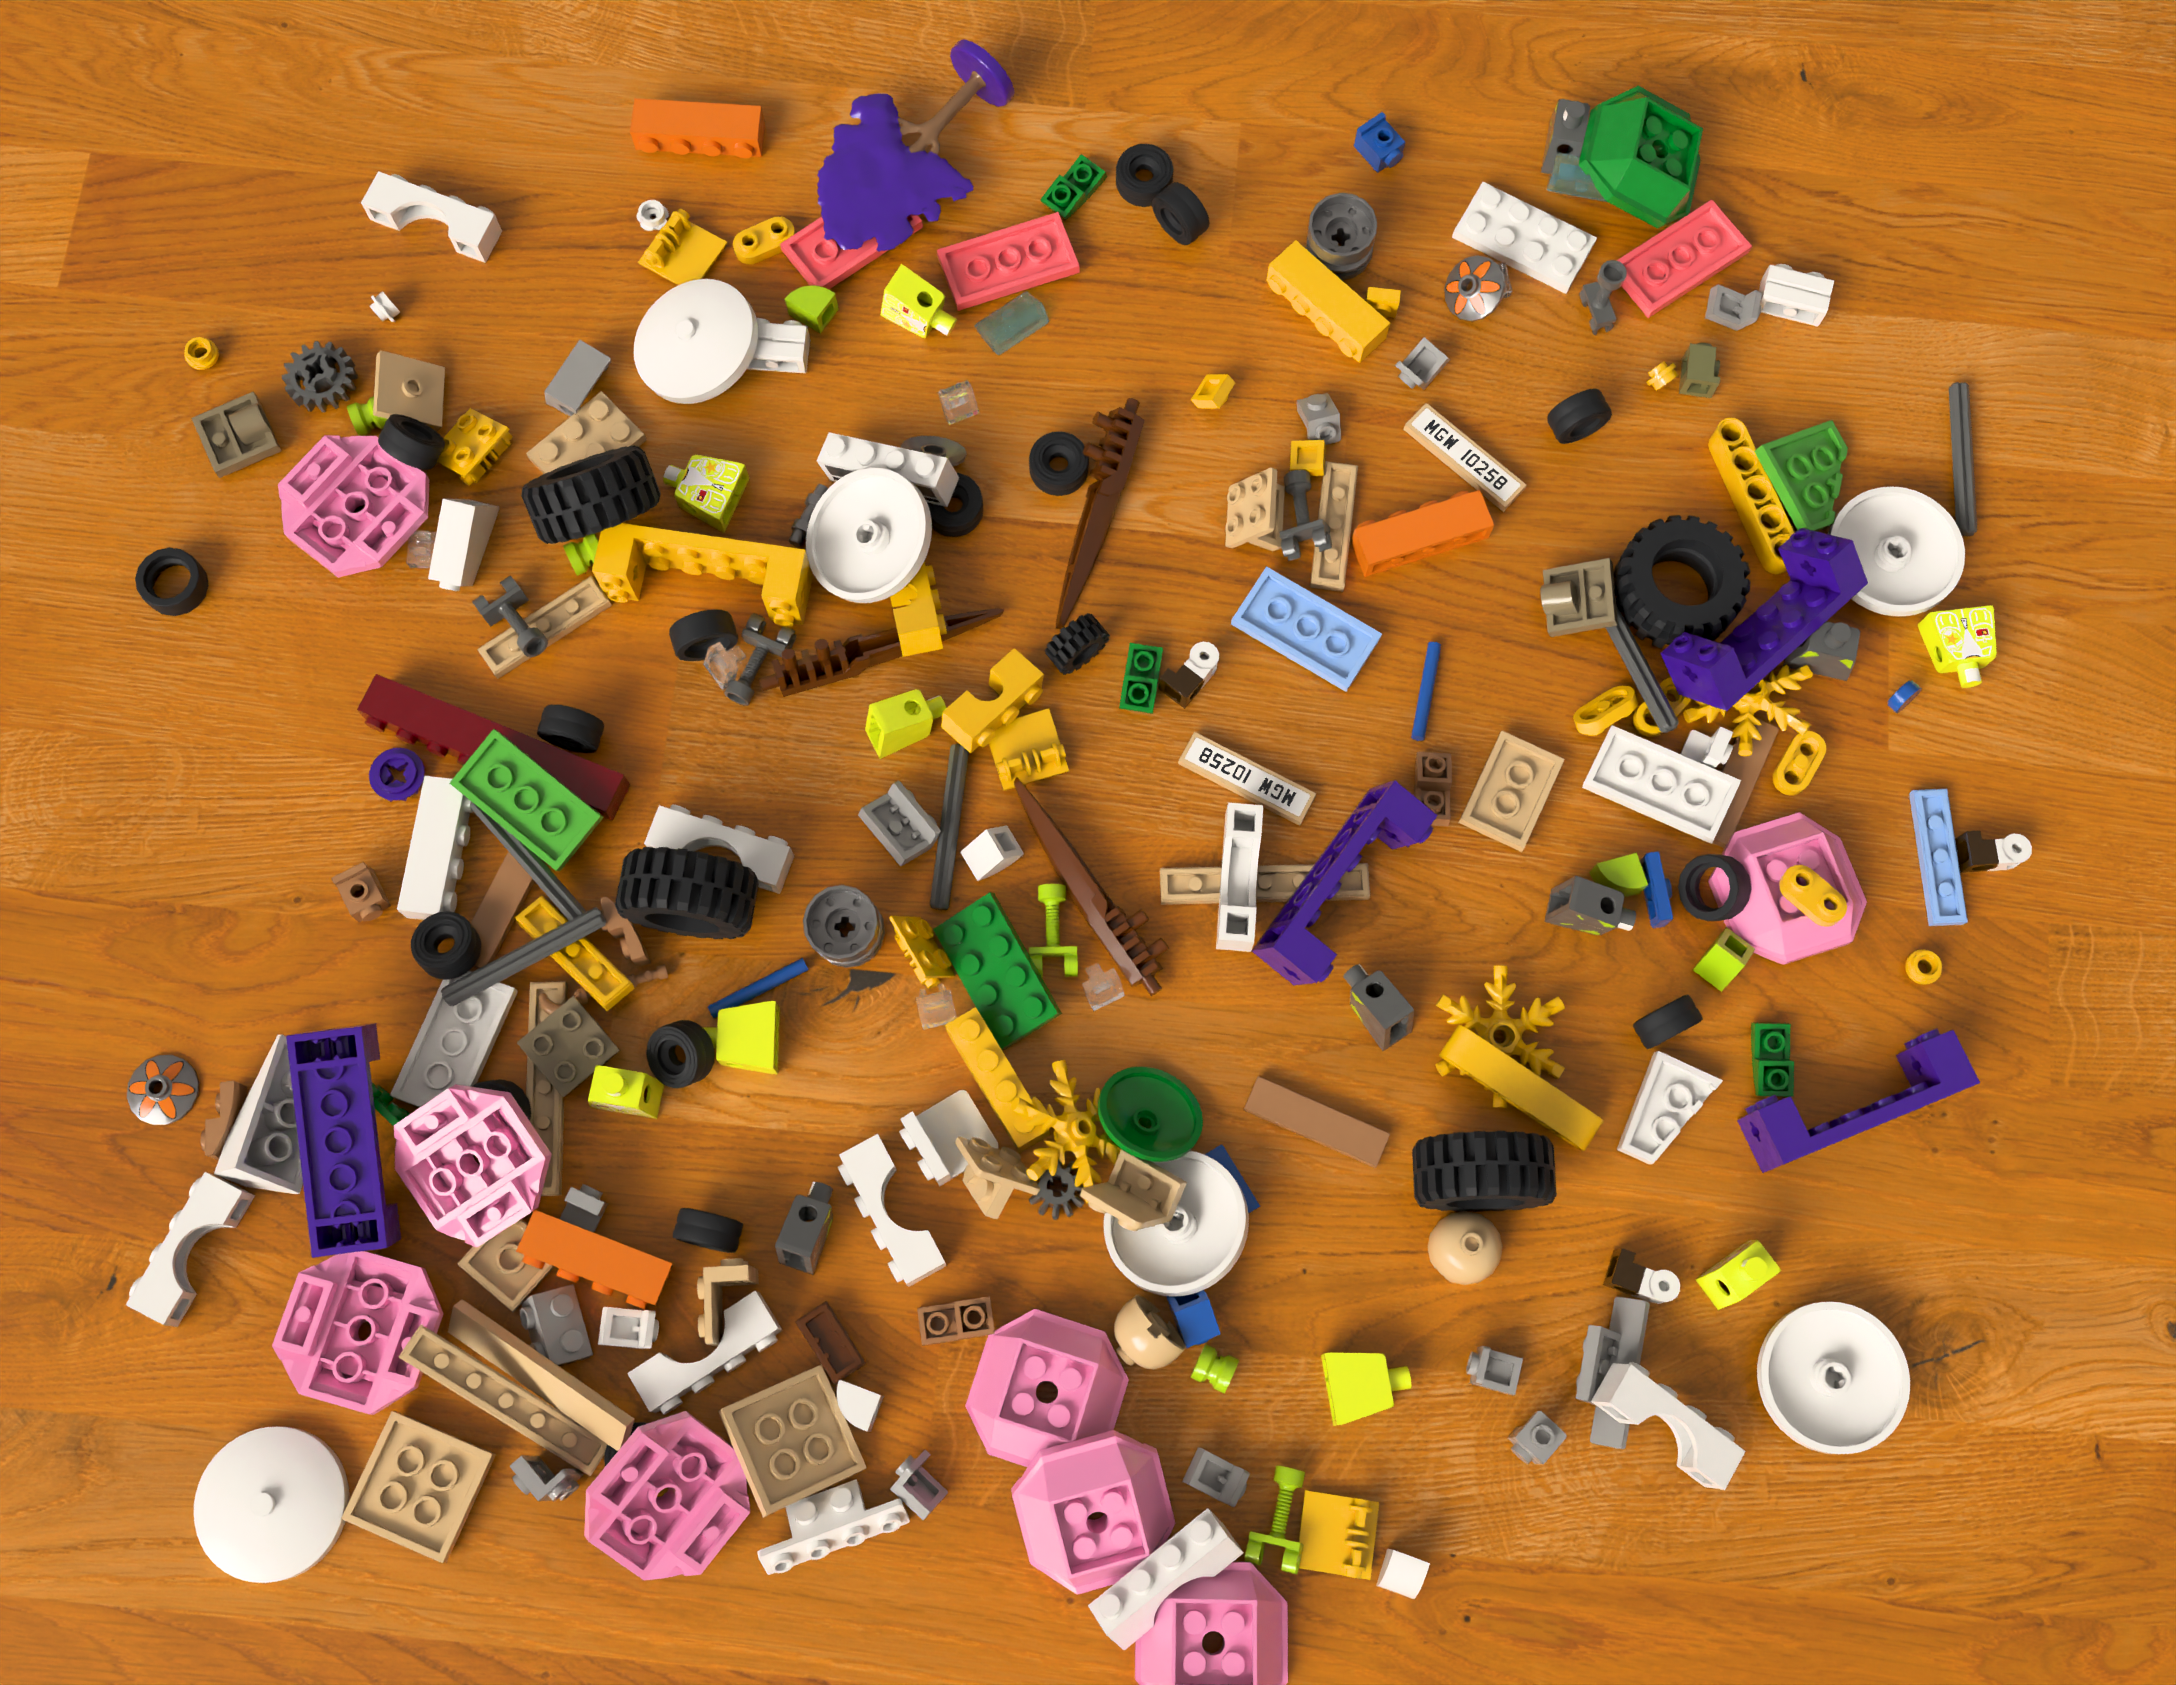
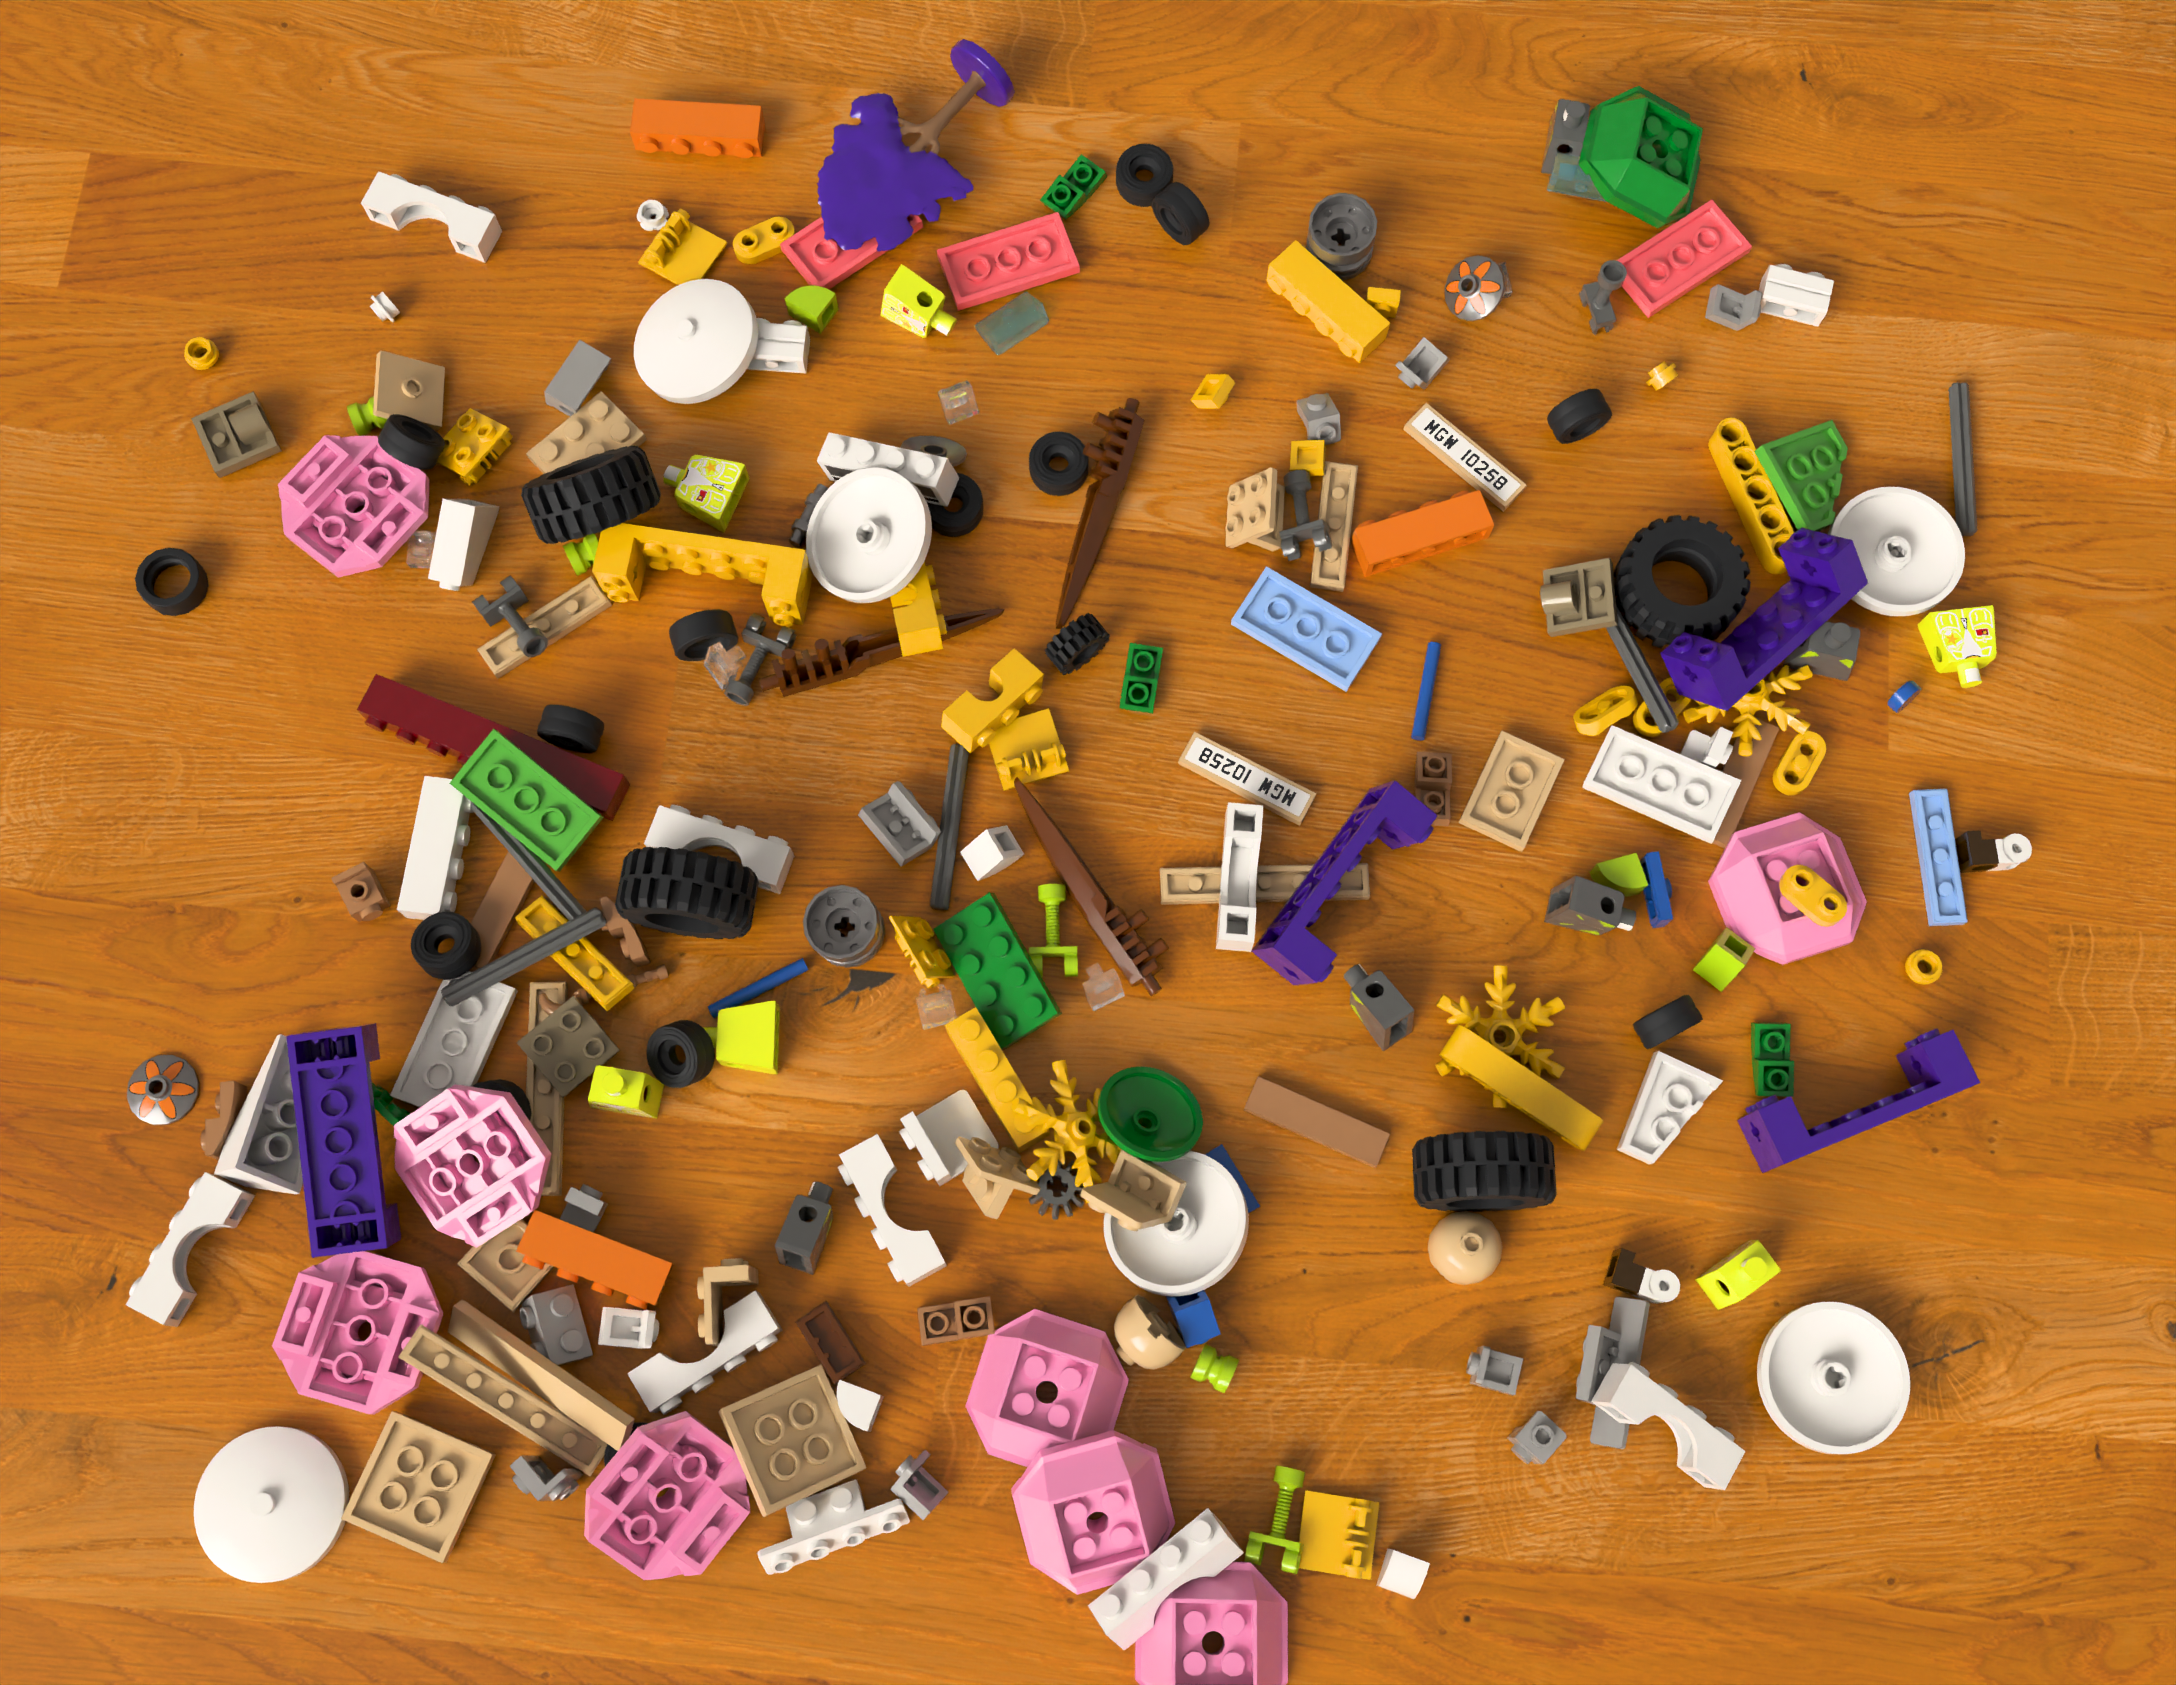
(320, 377): dark grey gear -> none
(399, 759): dark purple gear -> none
(707, 1230): black tyre -> none
(901, 721): neon yellow torso -> none
(1192, 676): leg -> none
(1216, 1477): light grey bracket -> none
(1361, 1384): neon yellow torso -> none
(1379, 143): blue brick -> none
(1524, 237): white plate -> none
(1690, 893): black tyre -> none
(1699, 371): olive brick -> none

